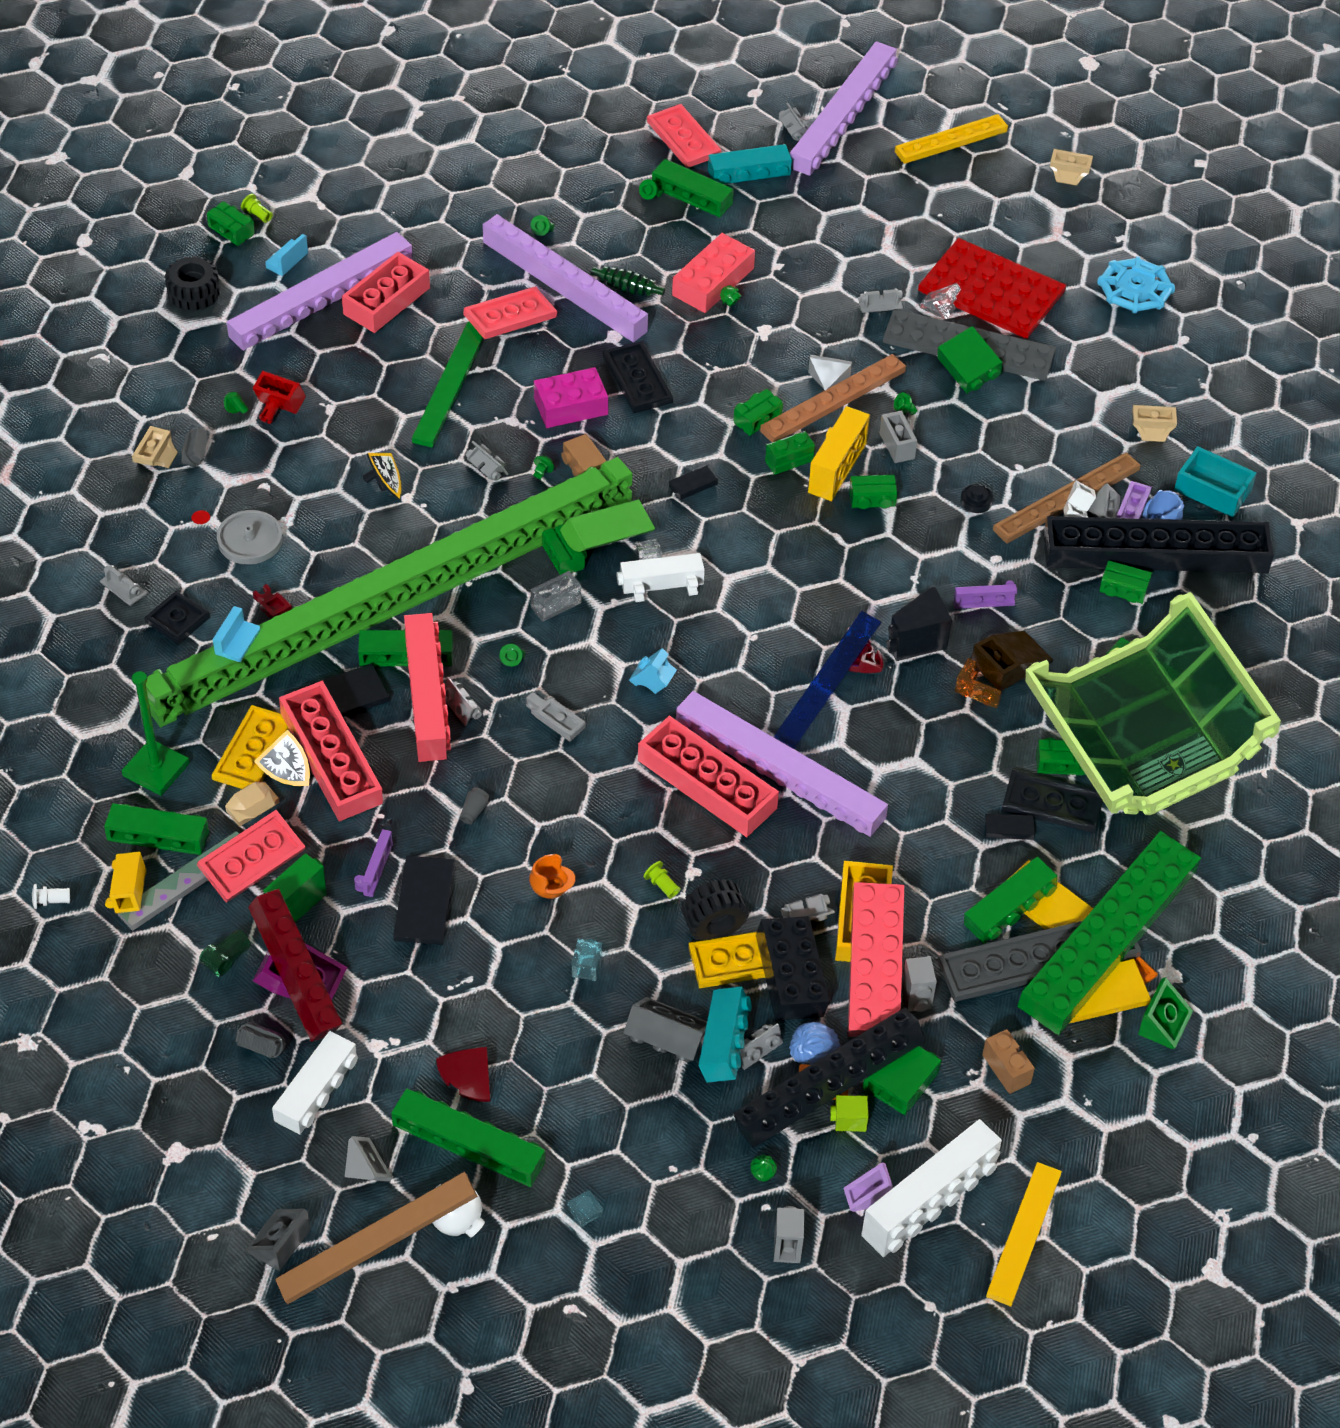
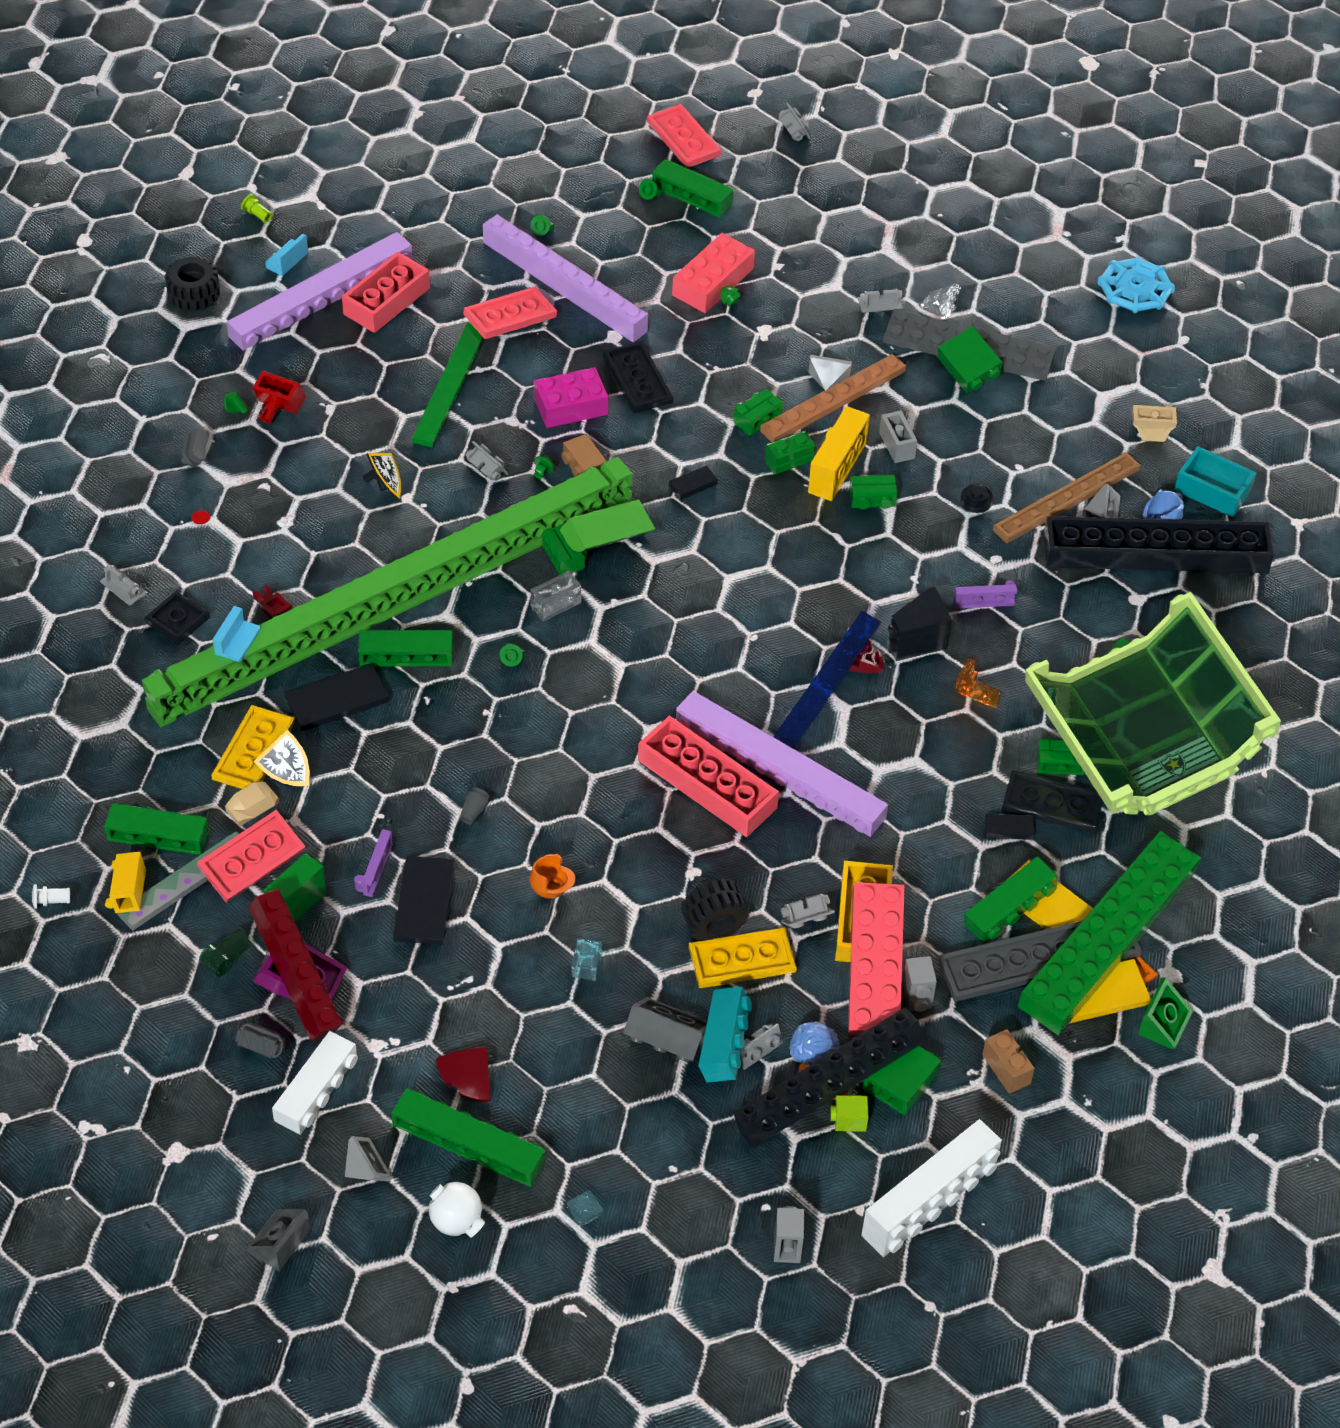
(154, 764): green tile -> none
(155, 448): tan slope -> none
(230, 223): green brick -> none
(249, 537): light grey piece -> none
(331, 751): coral brick -> none
(376, 1238): medium nougat tile -> none
(427, 687): coral brick -> none
(459, 702): light grey hinge -> none
(555, 716): light grey hinge -> none
(627, 281): dark green piece -> none
(648, 549): clear slope -> none
(653, 672): medium azure brick -> none
(661, 574): white brick -> none
(663, 881): lime pin -> none
(750, 164): teal brick -> none
(763, 1168): green plate -> none
(792, 968): black brick -> none
(843, 108): lavender brick -> none
(868, 1188): lavender slope -> none
(904, 403): green plate -> none
(951, 138): yellow plate -> none
(994, 287): red plate -> none
(1006, 657): dark brown slope -> none
(1023, 1234): yellow tile -> none
(1070, 166): tan slope -> none
(1079, 500): white slope -> none
(1125, 582): green brick -> none
(1134, 501): medium lavender hinge -> none

